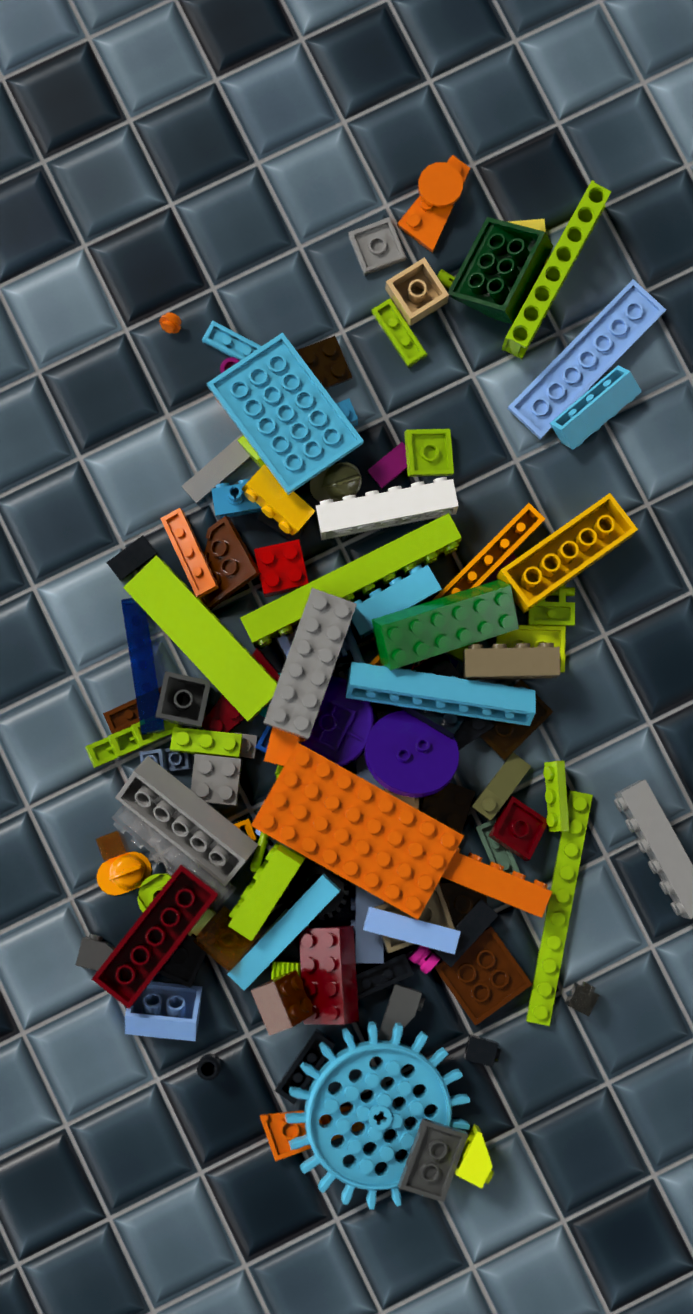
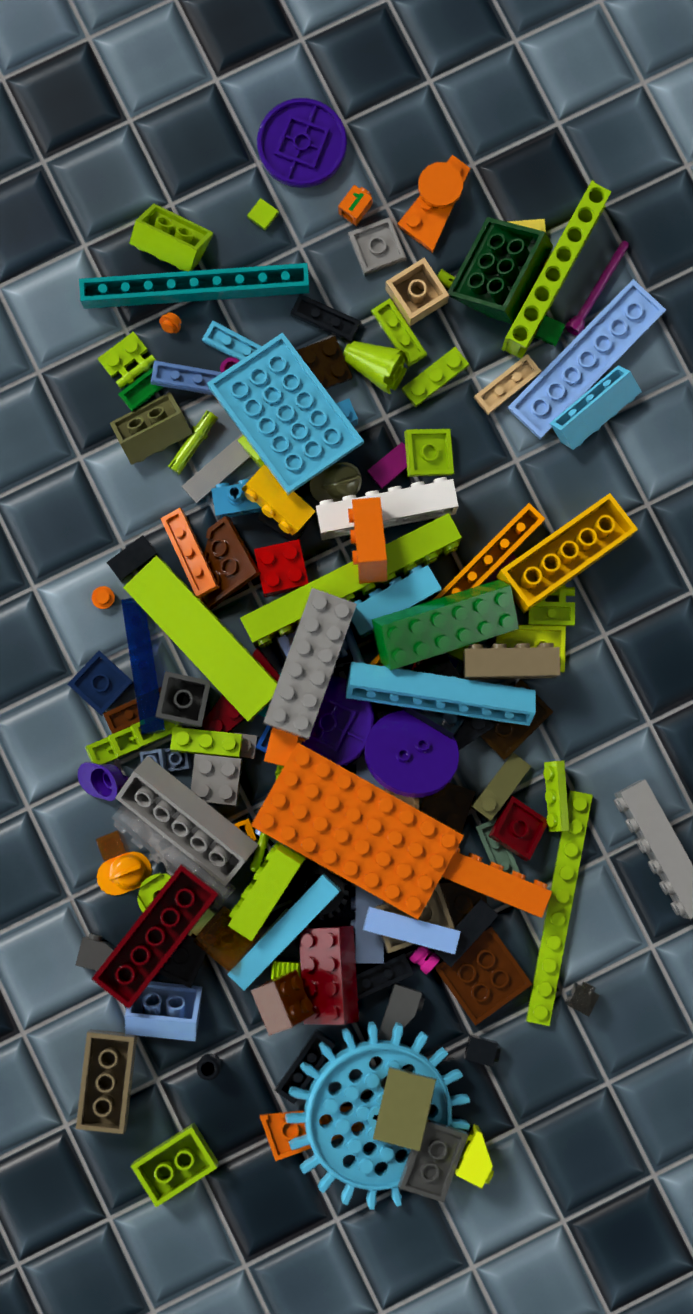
(100, 683): none -> dark blue plate
(101, 780): none -> dark purple piece
(103, 597): none -> orange plate
(106, 1081): none -> dark tan brick
(124, 354): none -> lime plate
(139, 391): none -> green tile
(151, 428): none -> olive slope
(170, 237): none -> lime slope
(175, 1164): none -> lime brick
(182, 377): none -> medium blue tile
(190, 446): none -> lime pin
(194, 285): none -> teal brick
(262, 214): none -> lime tile
(301, 142): none -> dark purple plate
(325, 318): none -> black tile
(355, 204): none -> orange brick
(369, 540): none -> orange wedge
(377, 363): none -> lime cone
(404, 1108): none -> olive tile
(435, 377): none -> lime plate
(507, 384): none -> tan plate
(550, 331): none -> green tile
(576, 324): none -> magenta piece

